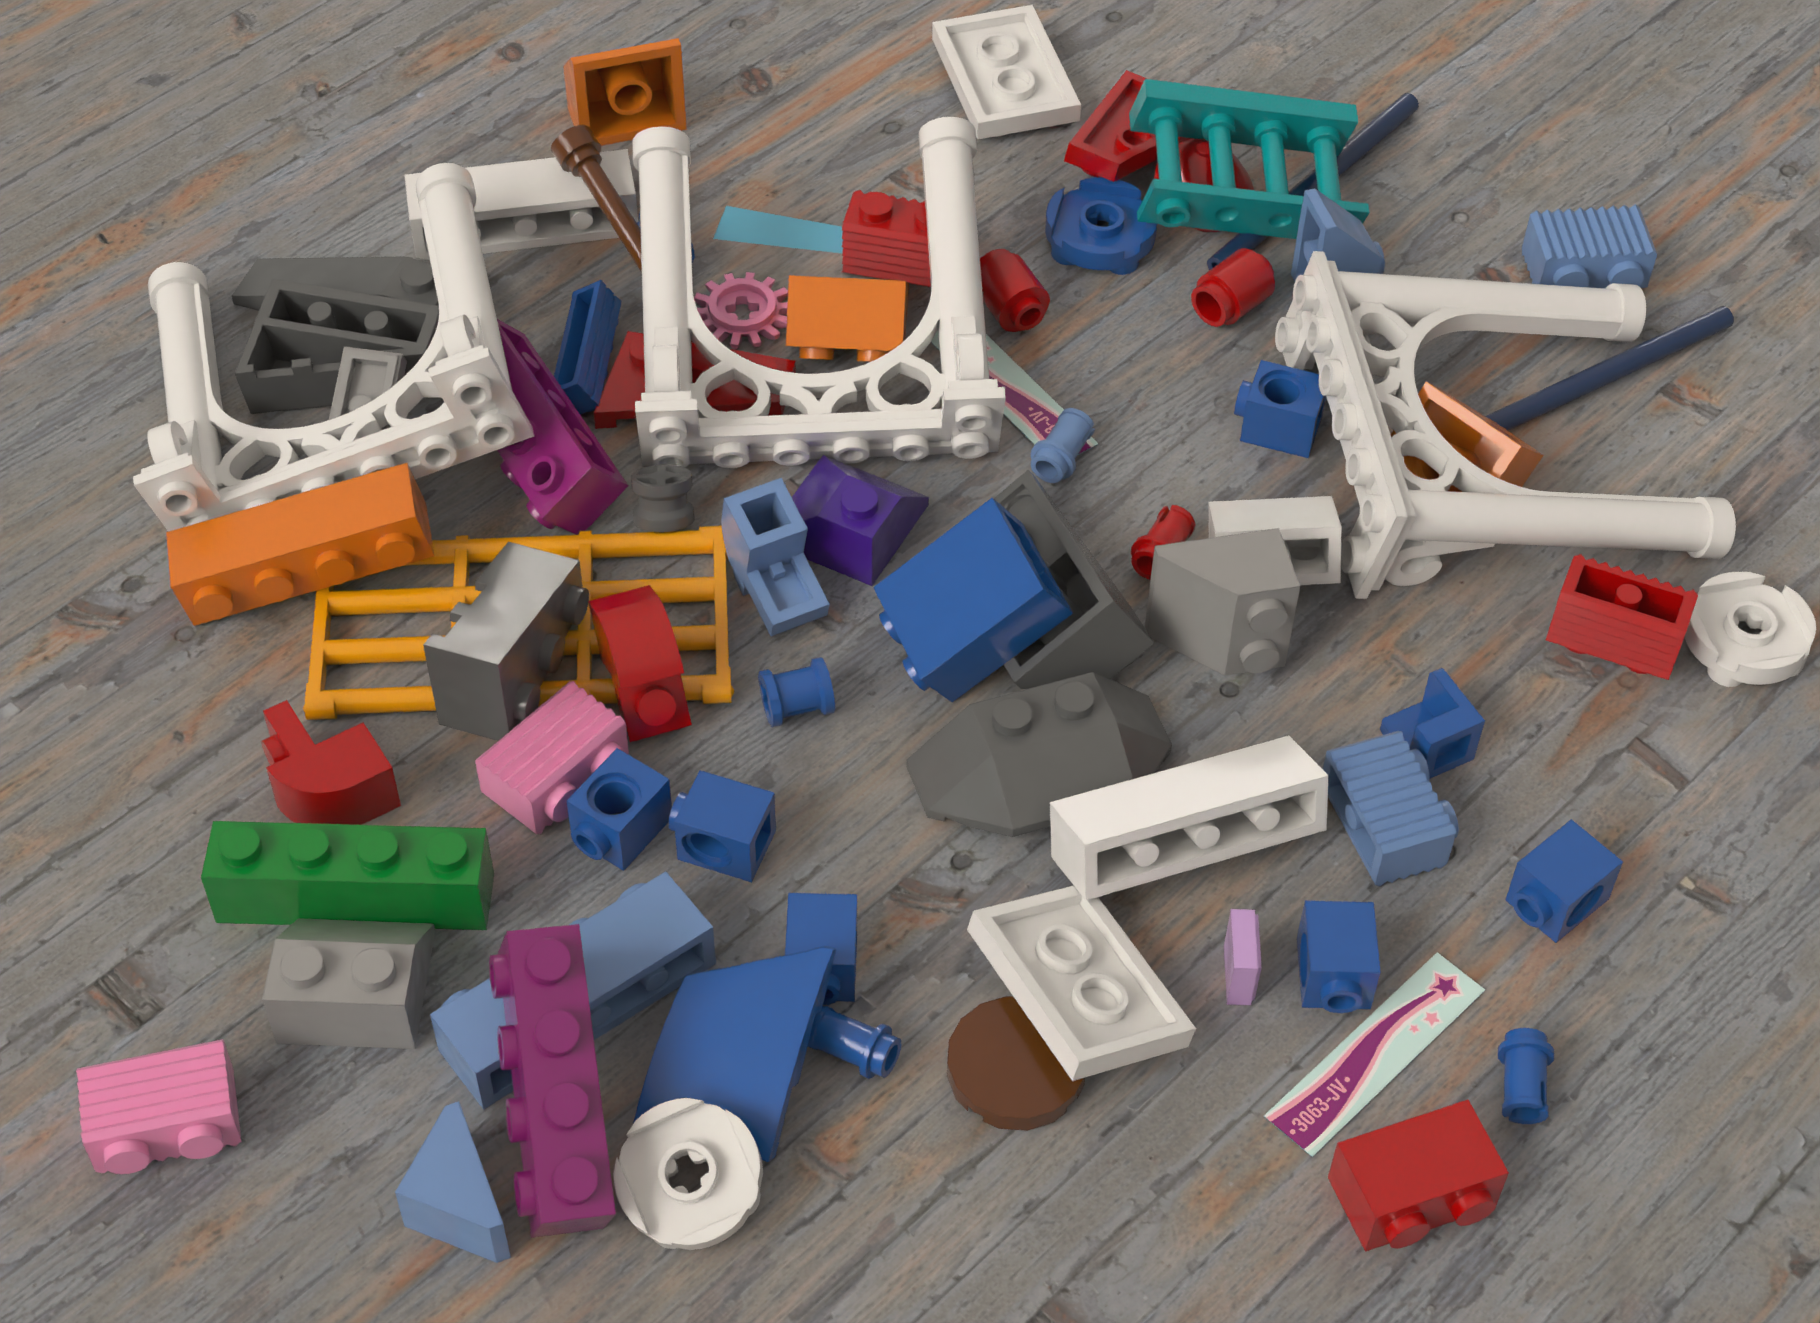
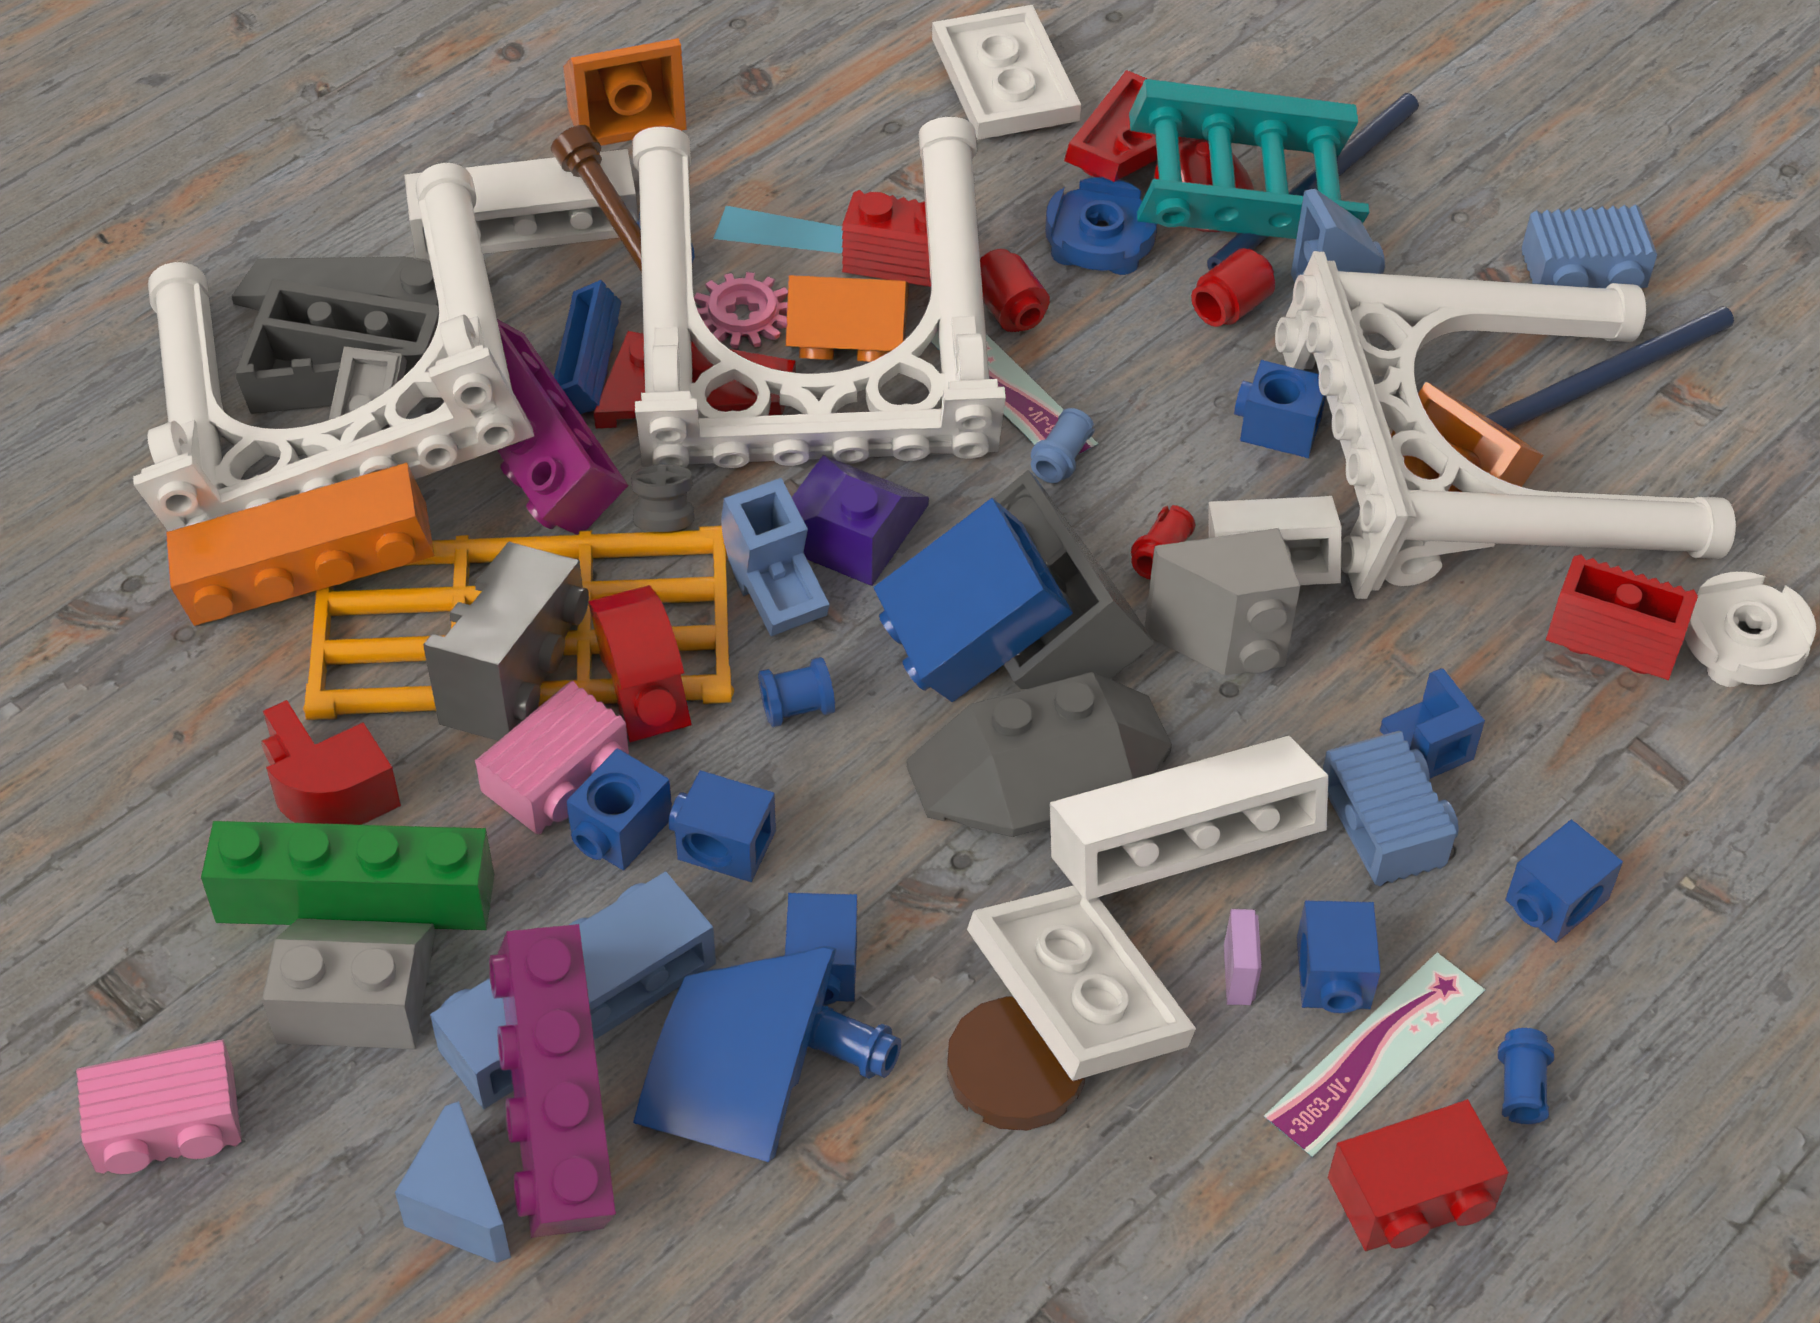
(649, 1160): white plate -> none

